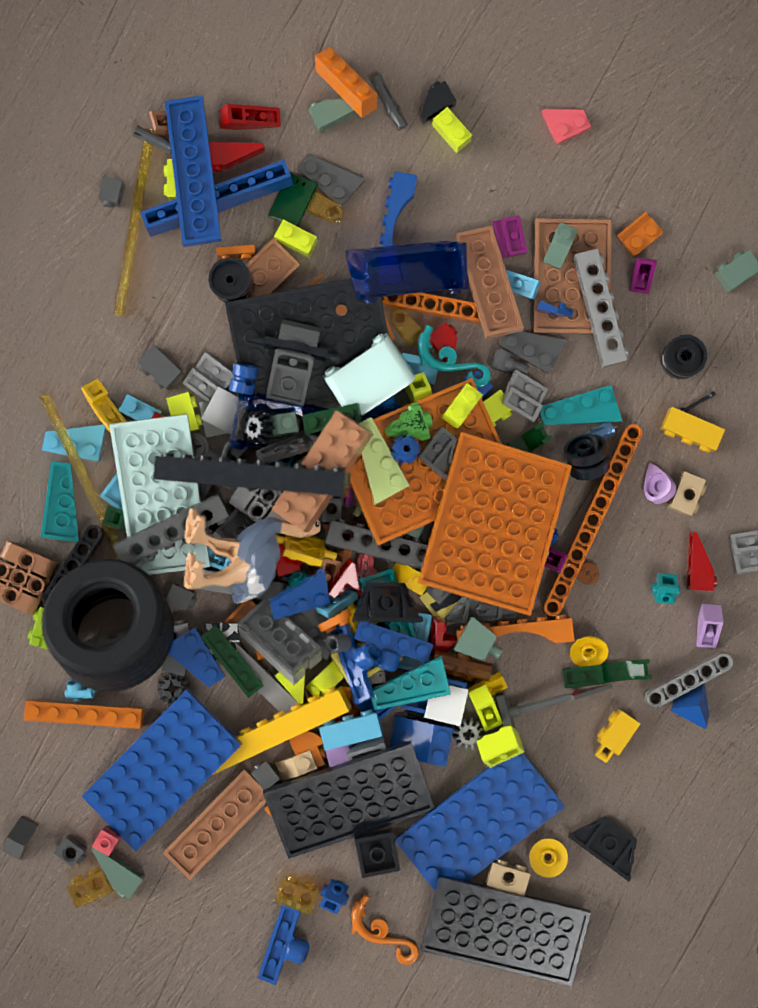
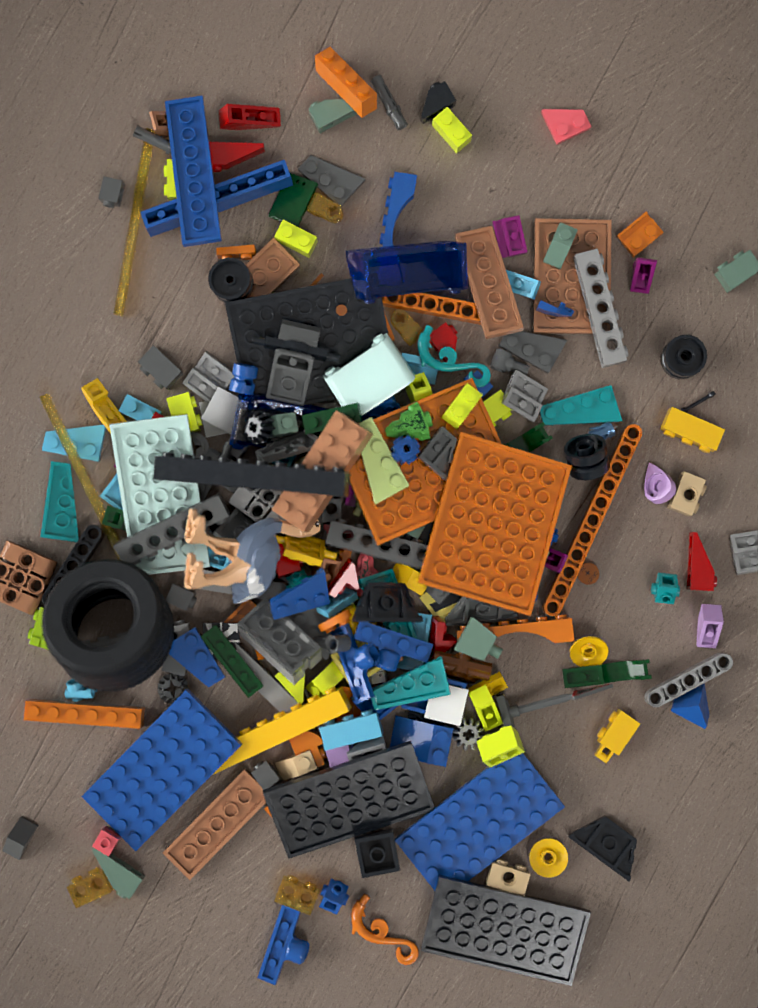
(62, 851): dark grey brick -> none

